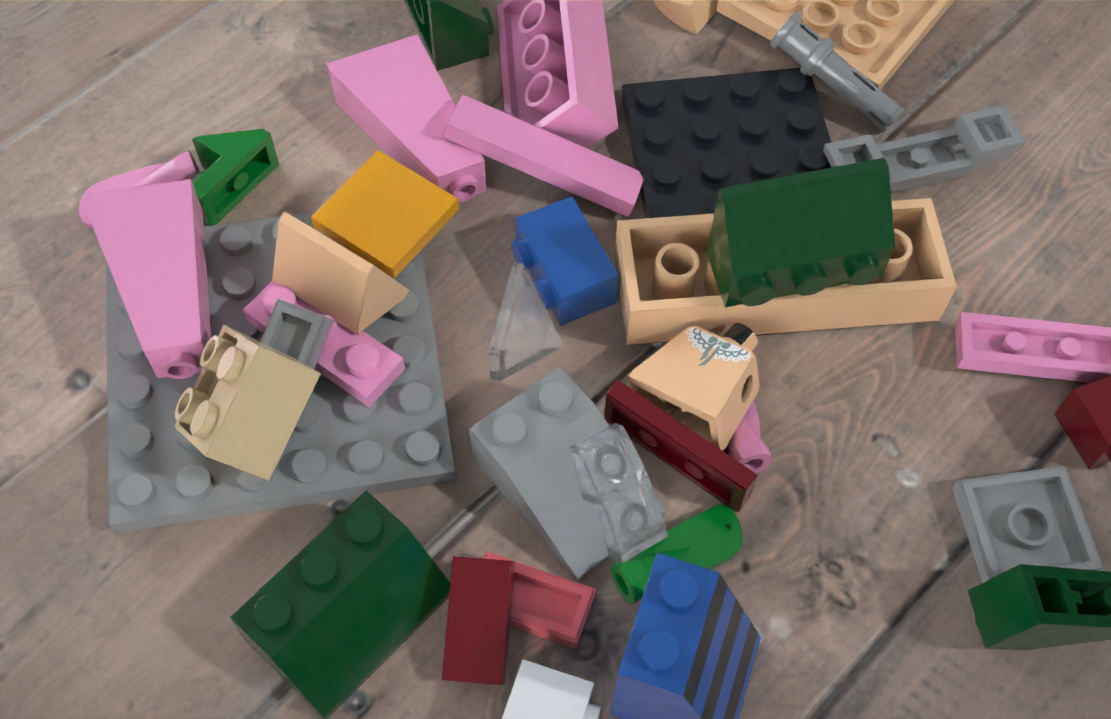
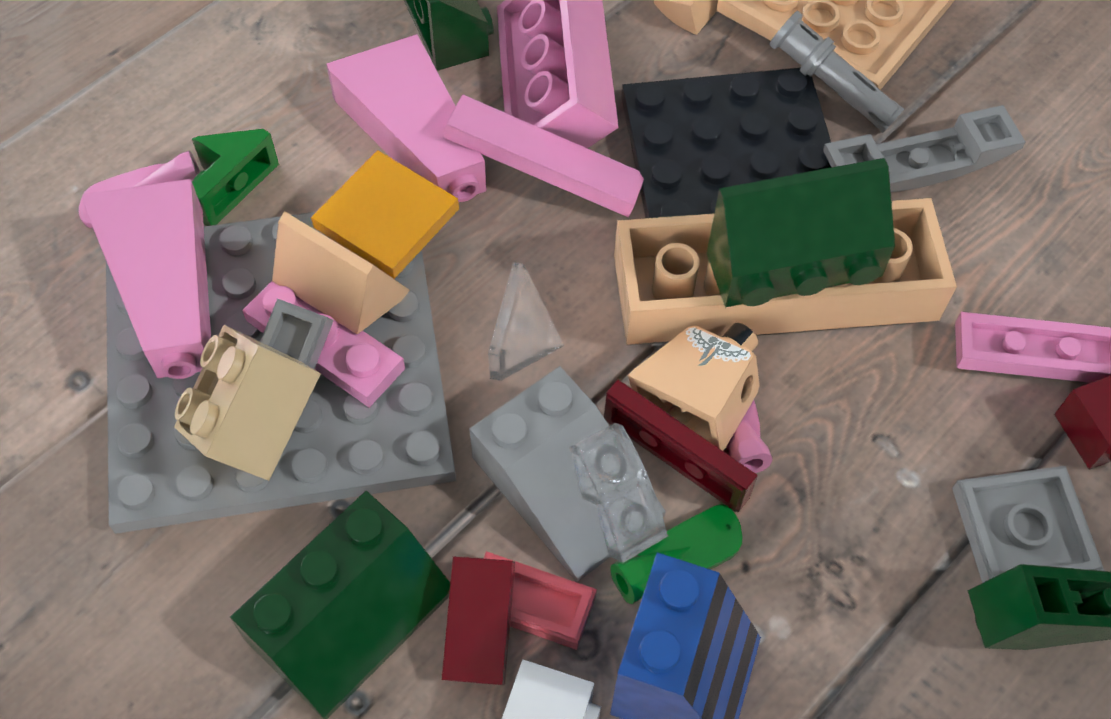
(565, 261): blue brick -> none

